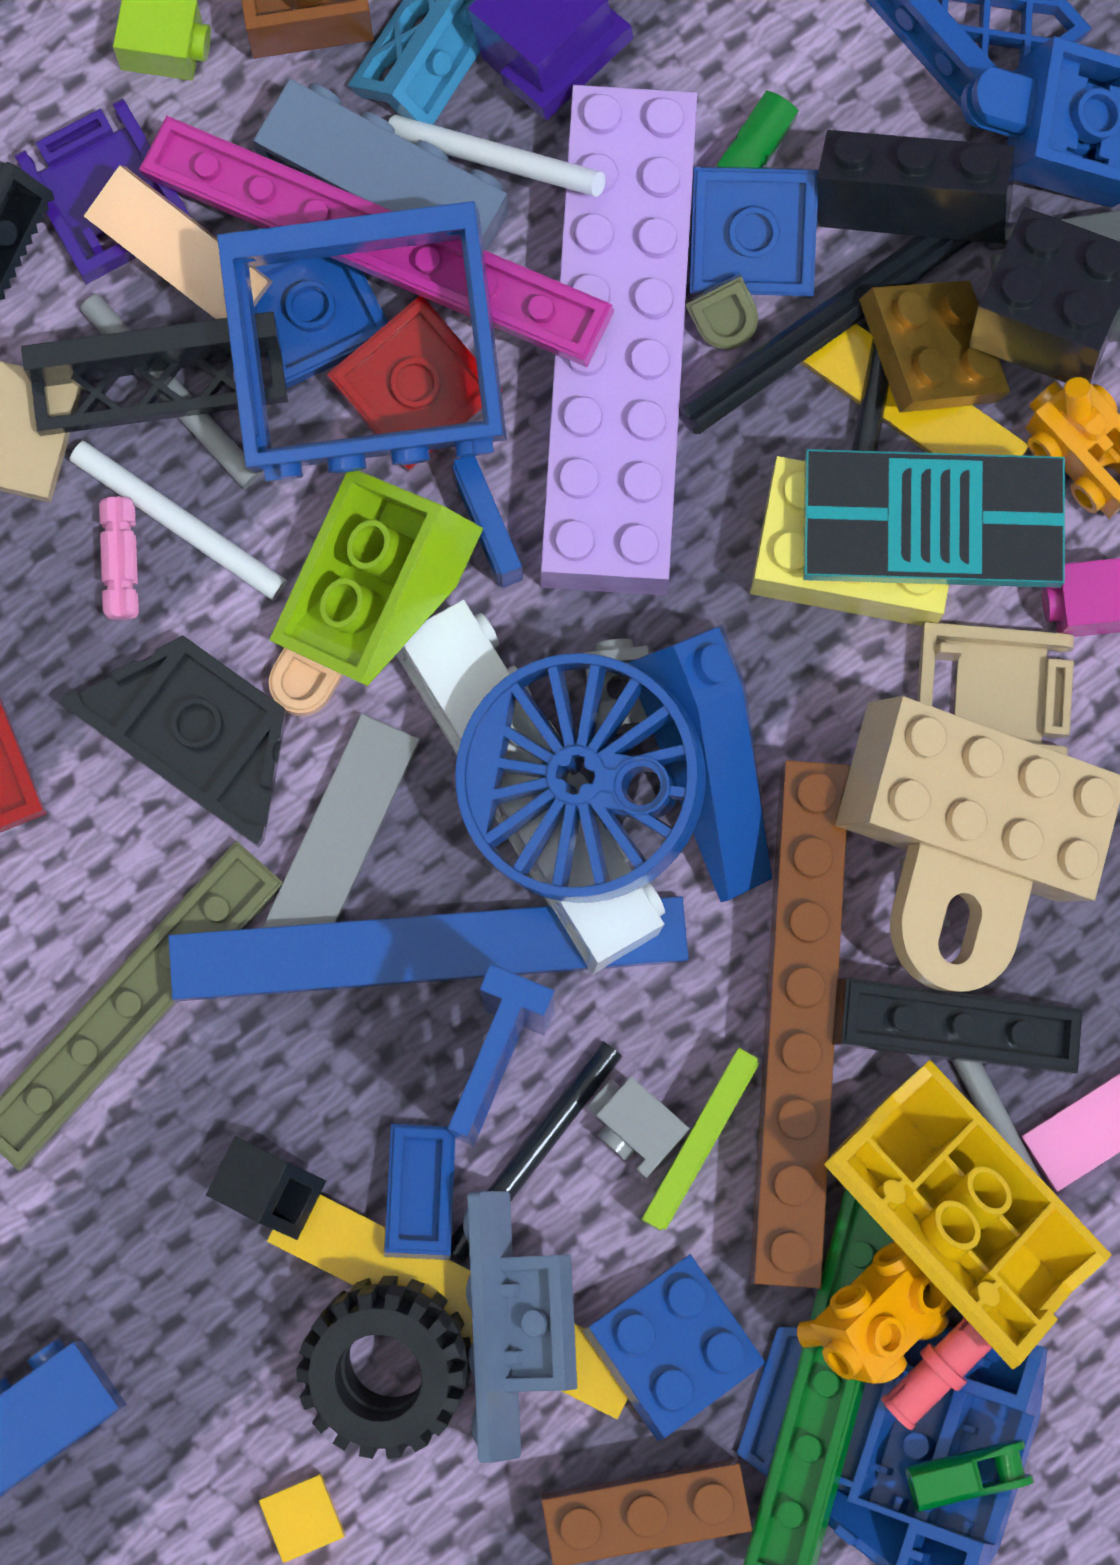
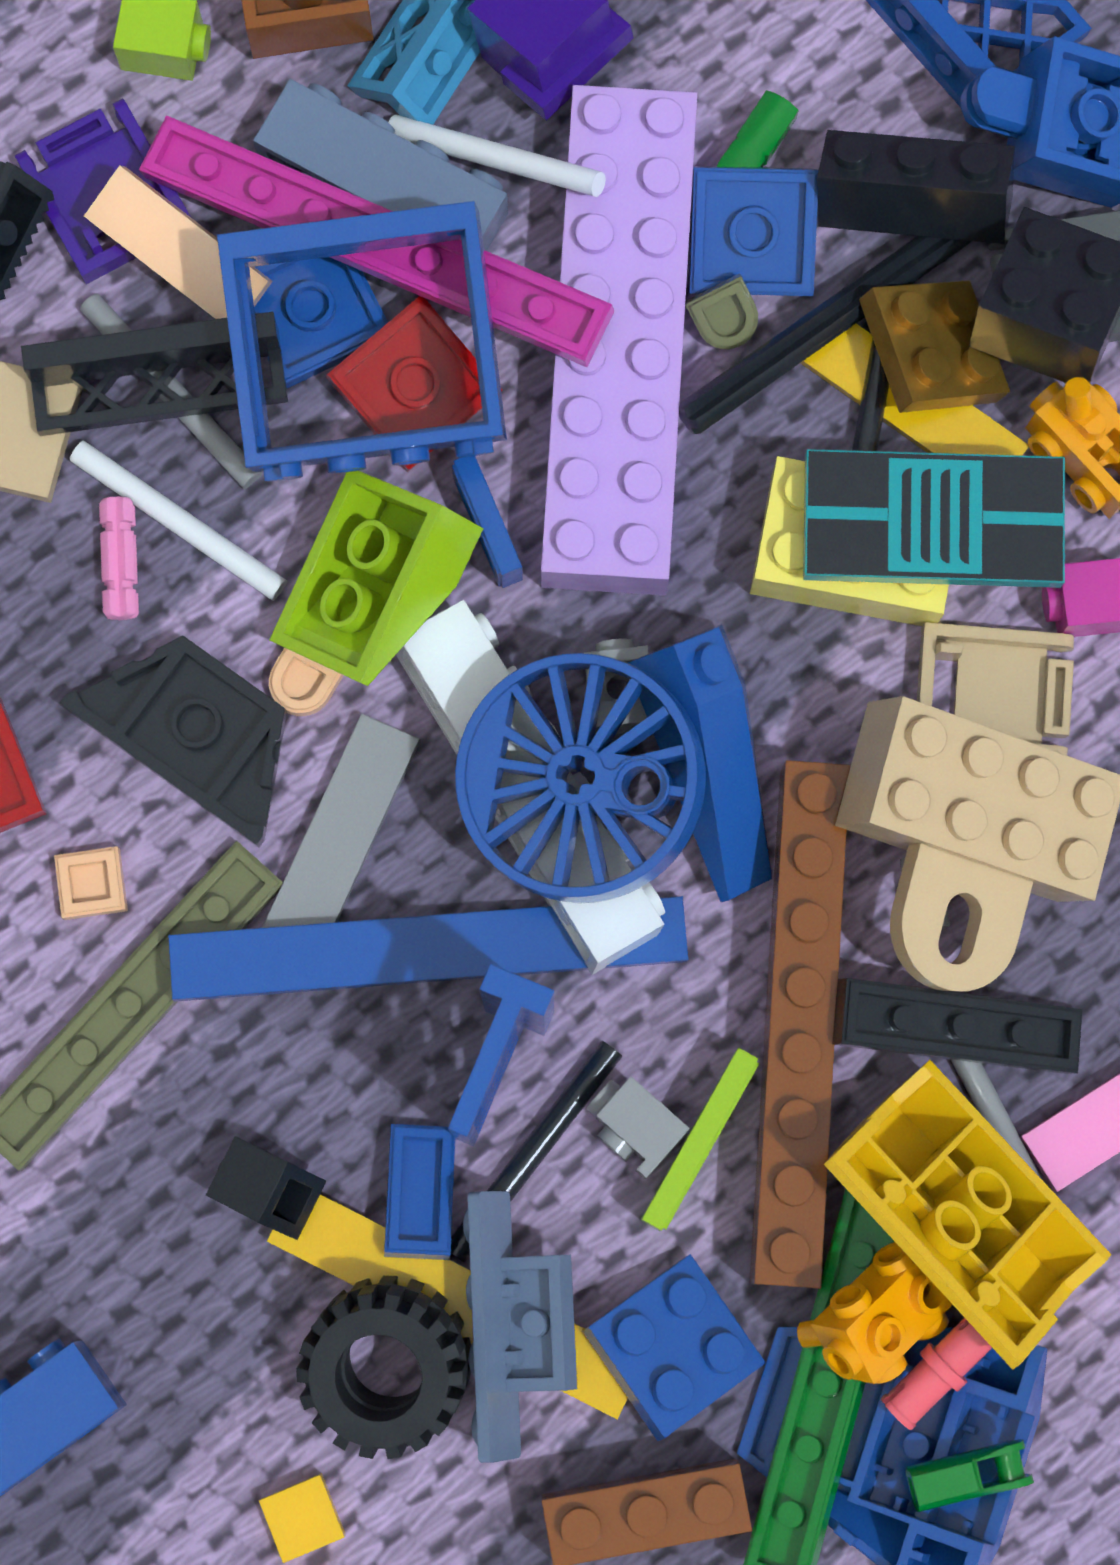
(90, 883): none -> light nougat tile

